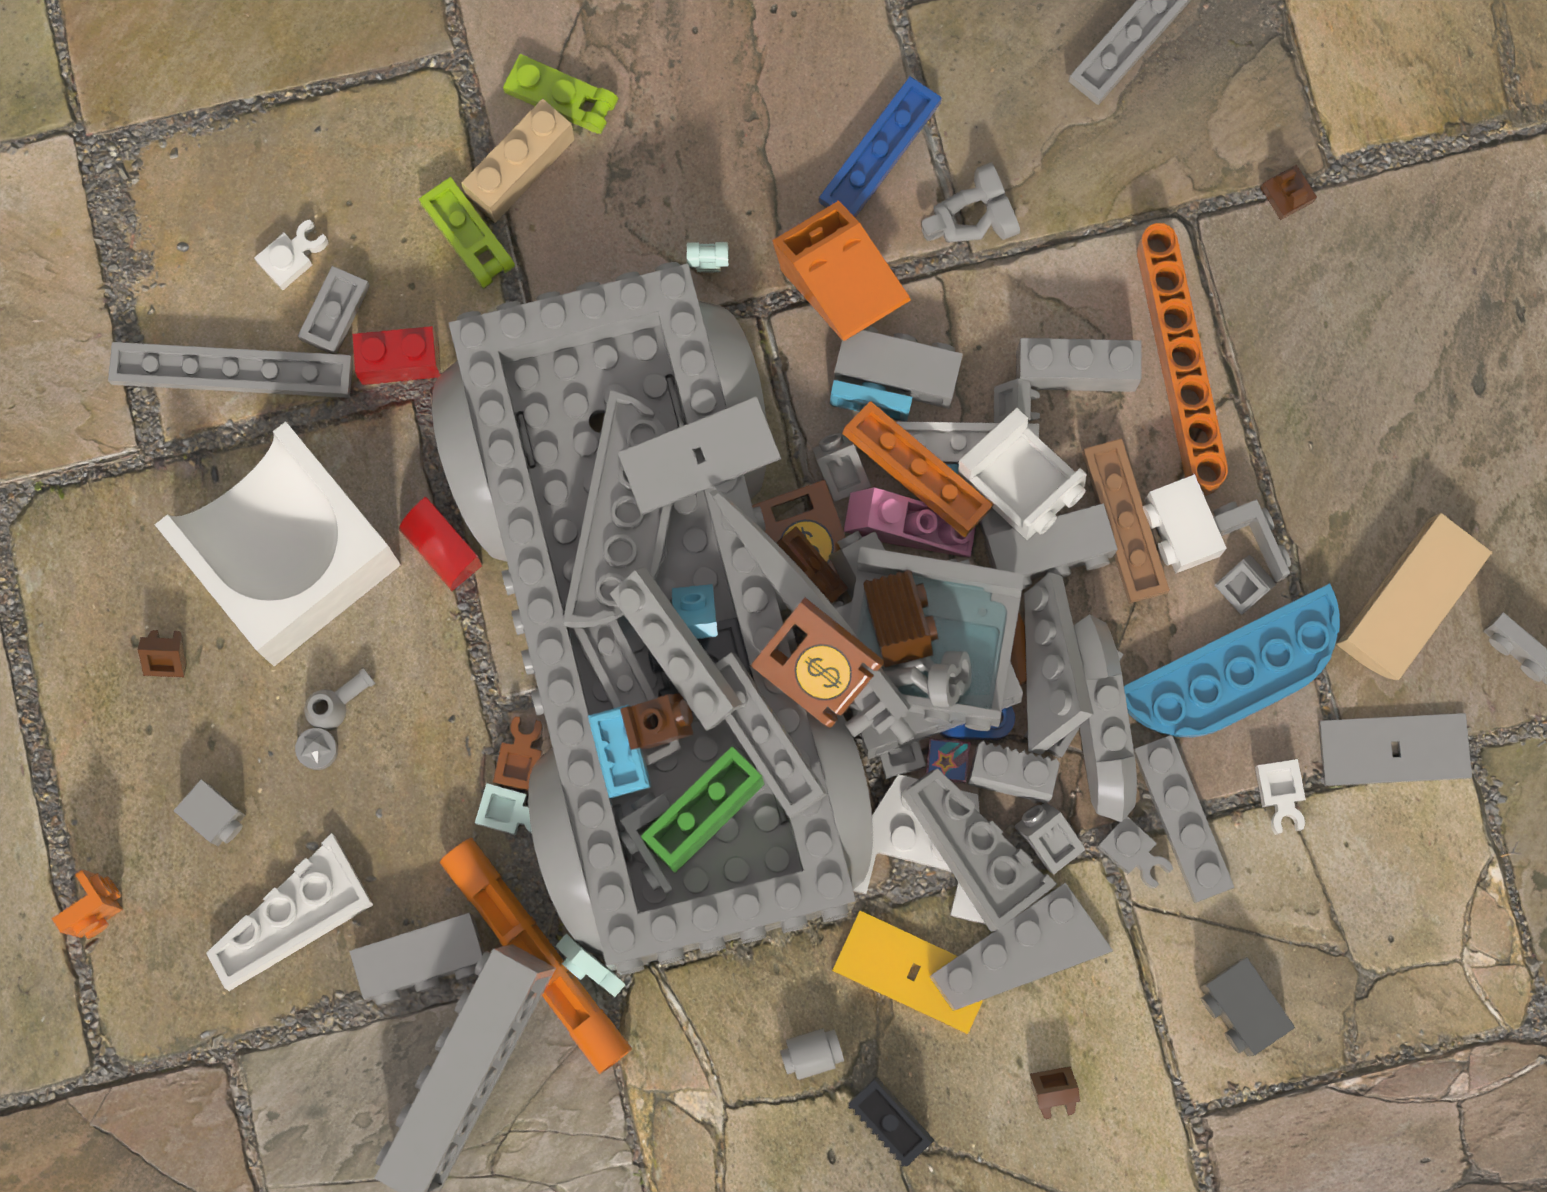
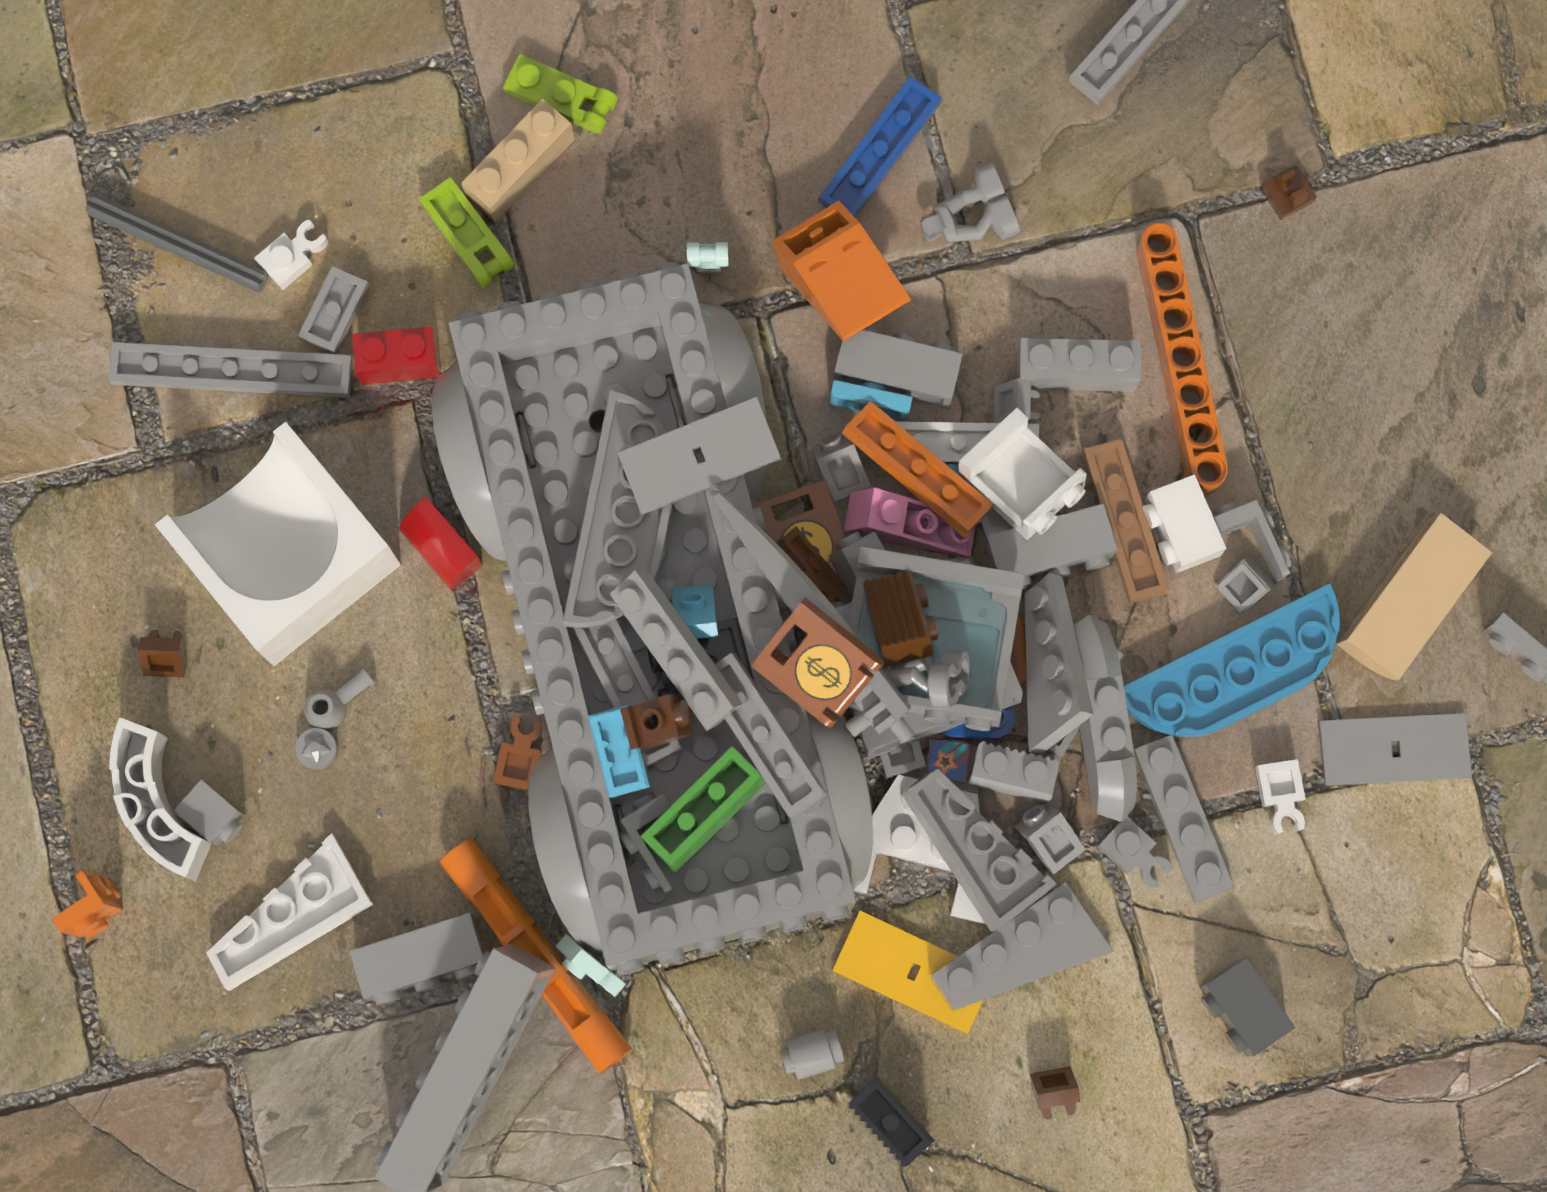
(142, 802): none -> white brick
(177, 242): none -> dark grey axle
(503, 810): light aqua plate -> none

